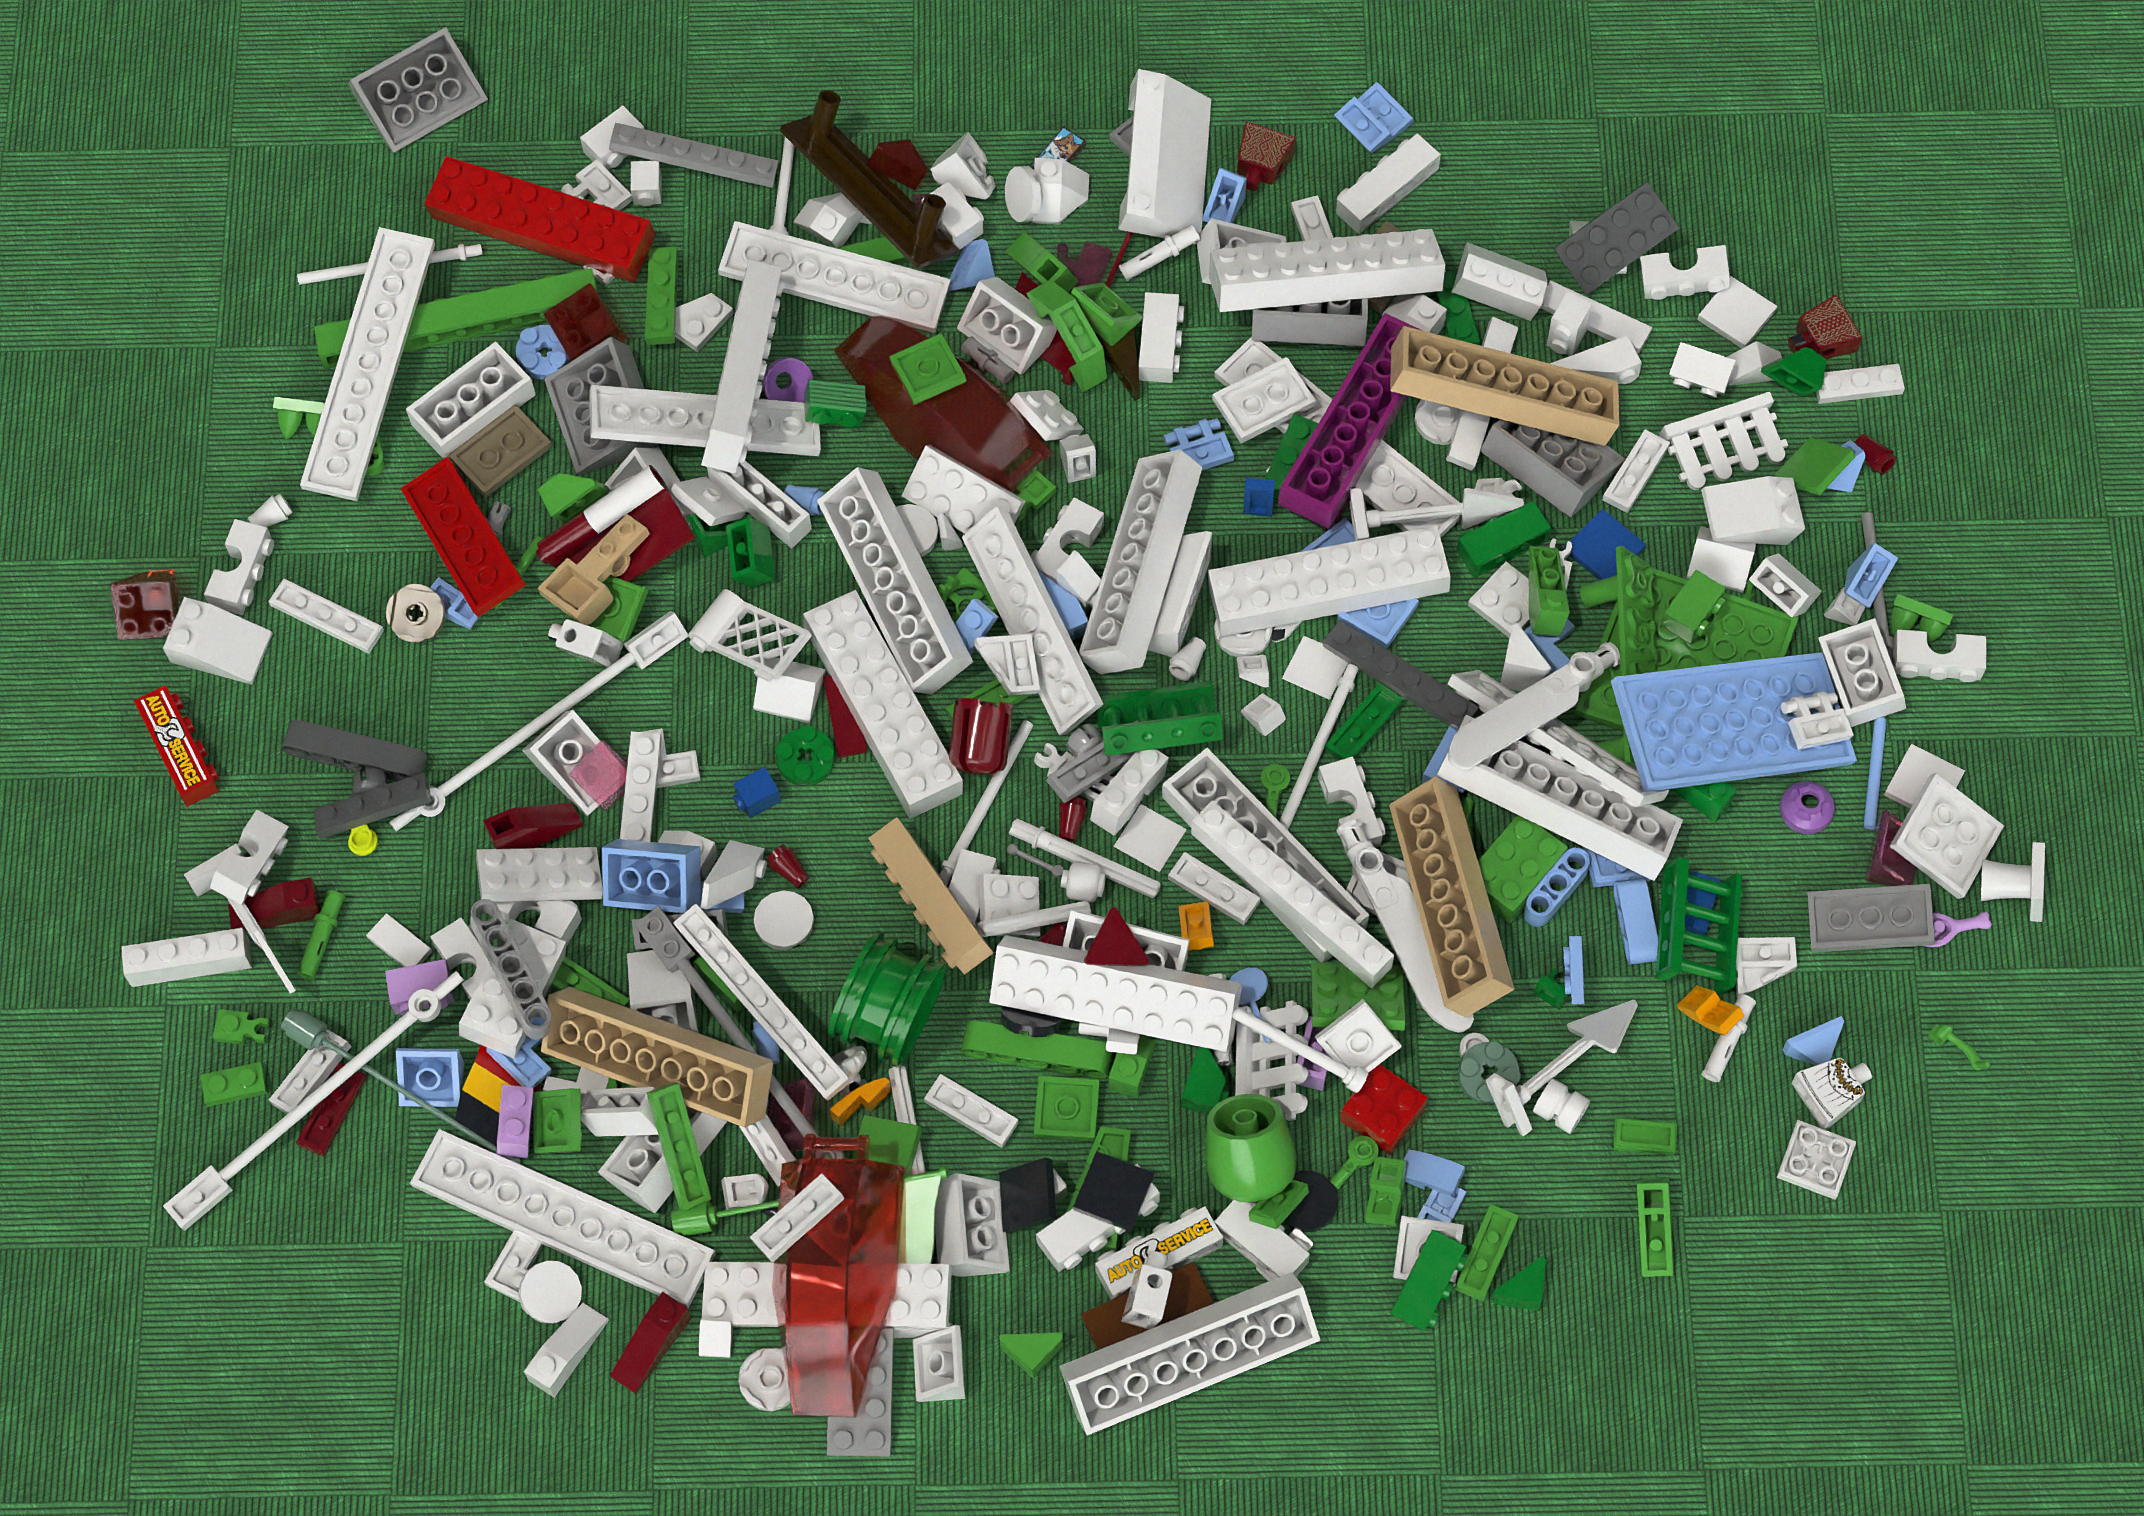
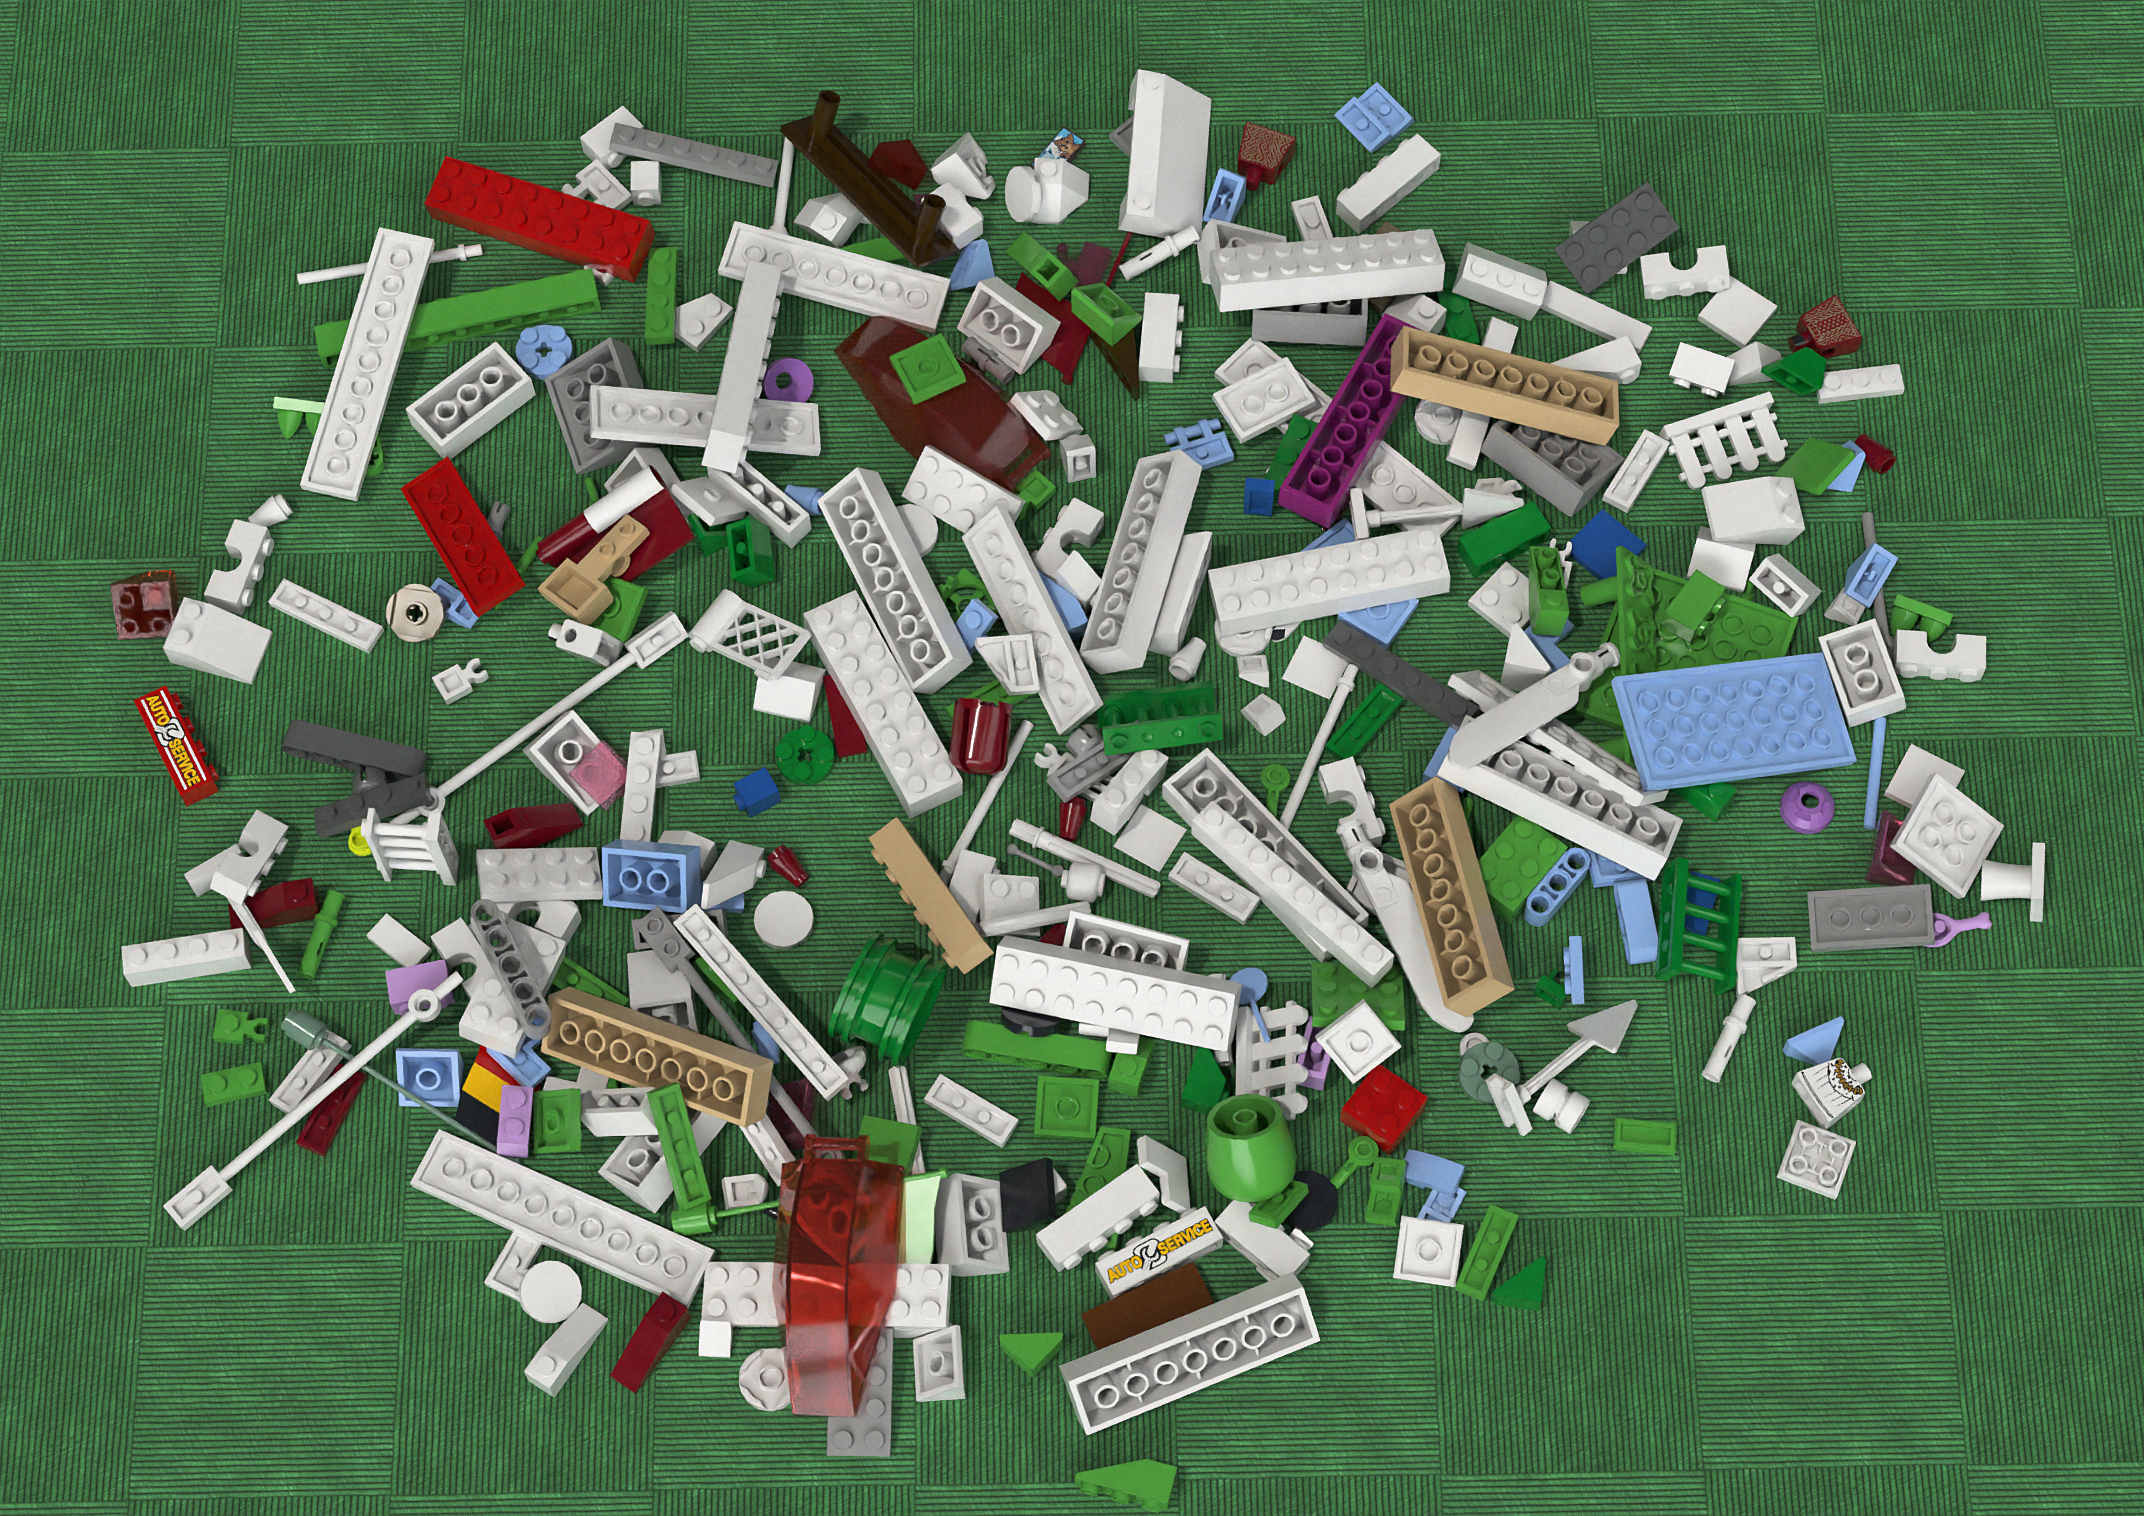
(412, 846): none -> white fence
(417, 90): light grey slope -> none
(456, 682): none -> white plate
(500, 451): dark tan plate -> none
(570, 495): bright green slope -> none
(583, 322): clear red slope -> none
(797, 1217): white plate -> none
(834, 403): green brick -> none
(867, 1095): light orange slope -> none
(948, 536): white slope -> none
(1074, 330): bright green slope -> none
(1113, 1191): black tile -> none
(1115, 944): dark red piece -> none
(1135, 1481): none -> bright green slope
(1147, 1304): white torso -> none
(1170, 1168): none -> white tile
(1196, 925): light orange plate -> none
(1352, 1076): white piece -> none
(1429, 1280): green brick -> none
(1569, 324): white brick -> none
(1655, 1226): bright green slope -> none
(1708, 1010): light orange slope -> none
(1819, 728): white plate -> none
(1940, 1034): bright green piece -> none

